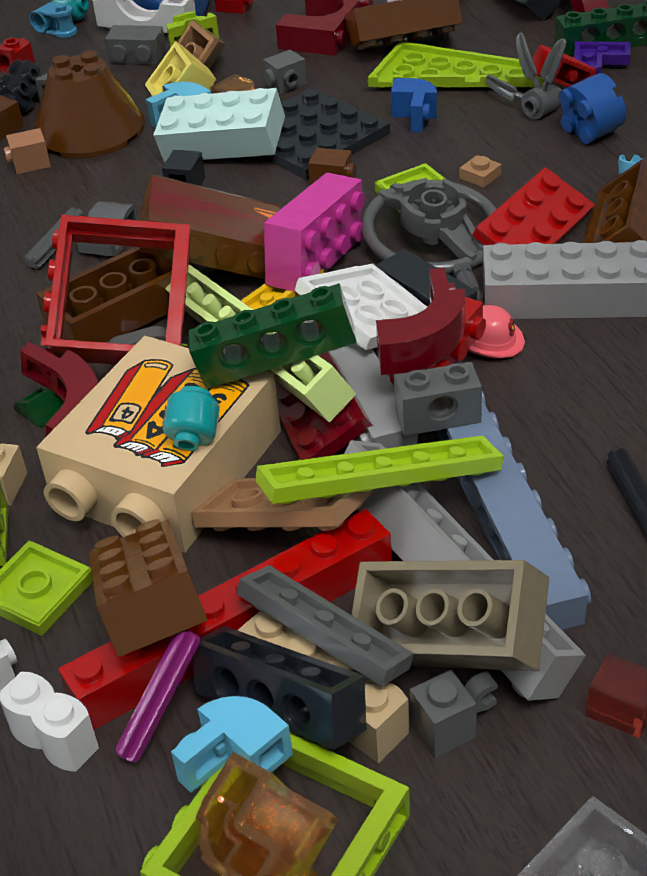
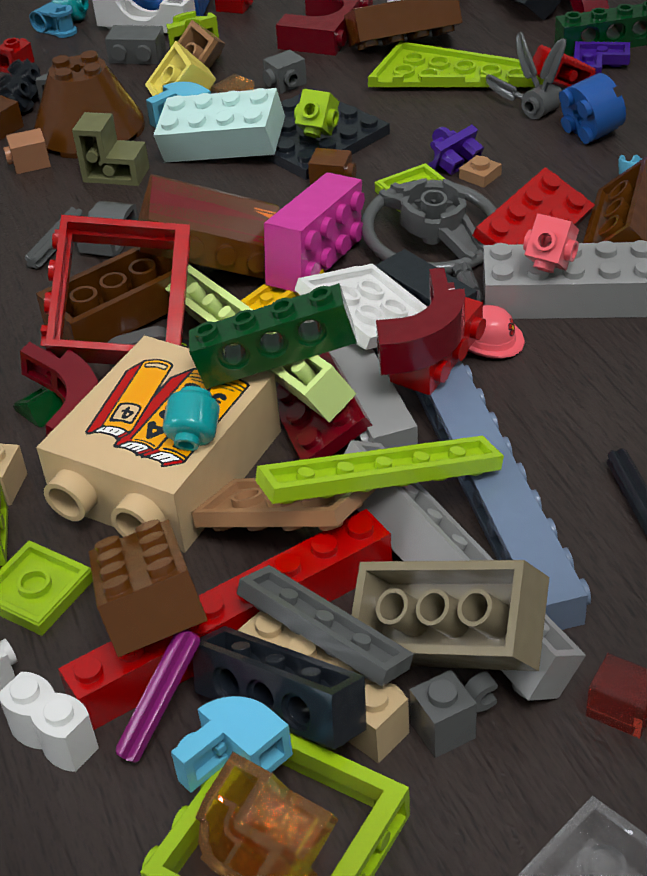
(103, 156): none -> olive brick
(185, 167): black brick -> none
(316, 113): none -> lime brick
(414, 100): blue brick -> none
(438, 398): dark grey brick -> none
(450, 146): none -> dark purple hips
(551, 243): none -> coral brick

